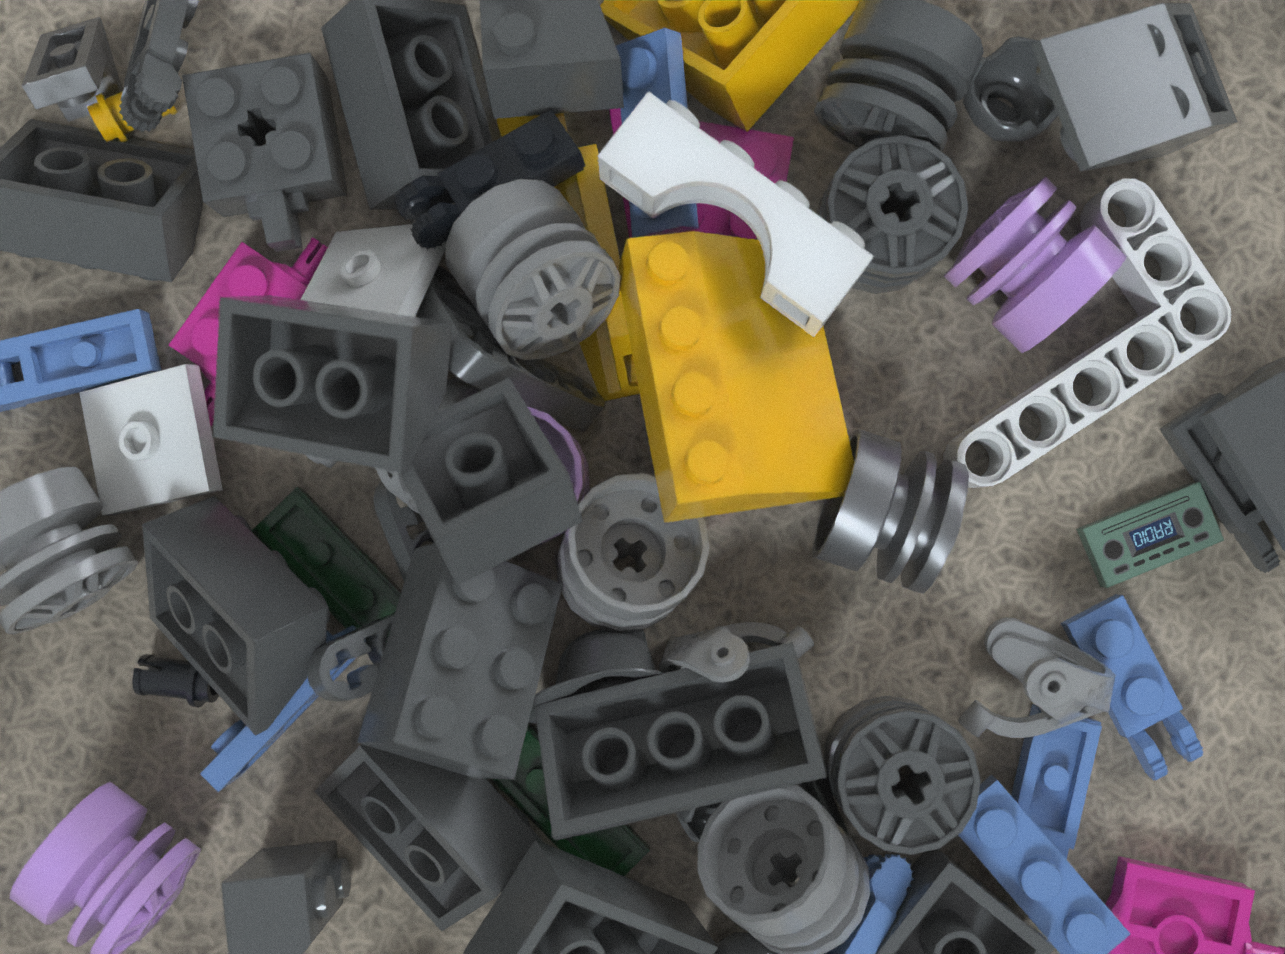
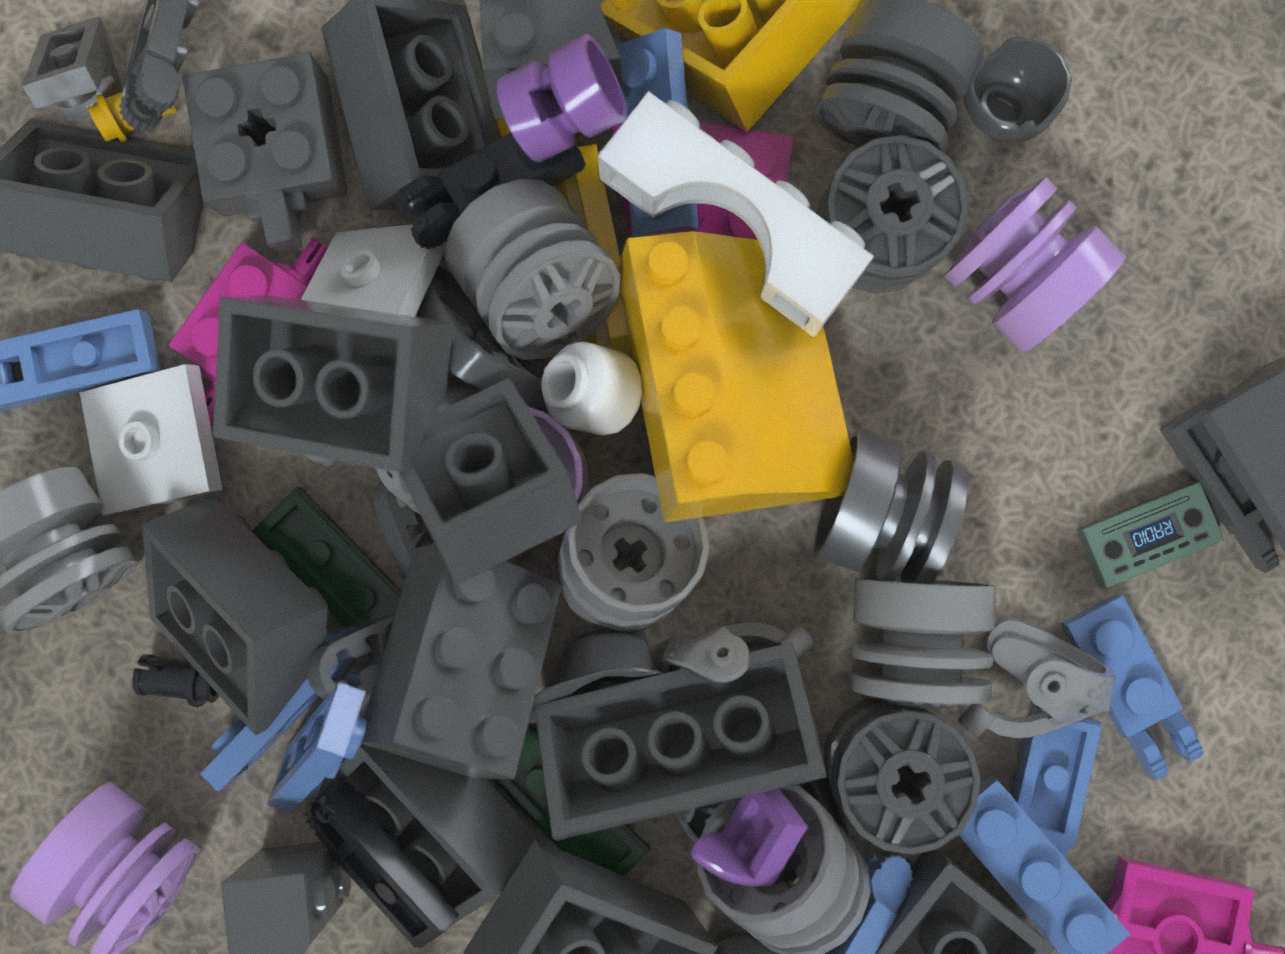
(319, 748): none -> medium blue plate
(379, 864): none -> black hinge
(583, 99): none -> medium lavender wheel
(592, 388): none -> white head
(753, 841): none -> medium lavender plate
(923, 641): none -> light grey wheel
(1106, 364): white beam -> none
(1133, 86): slope -> none

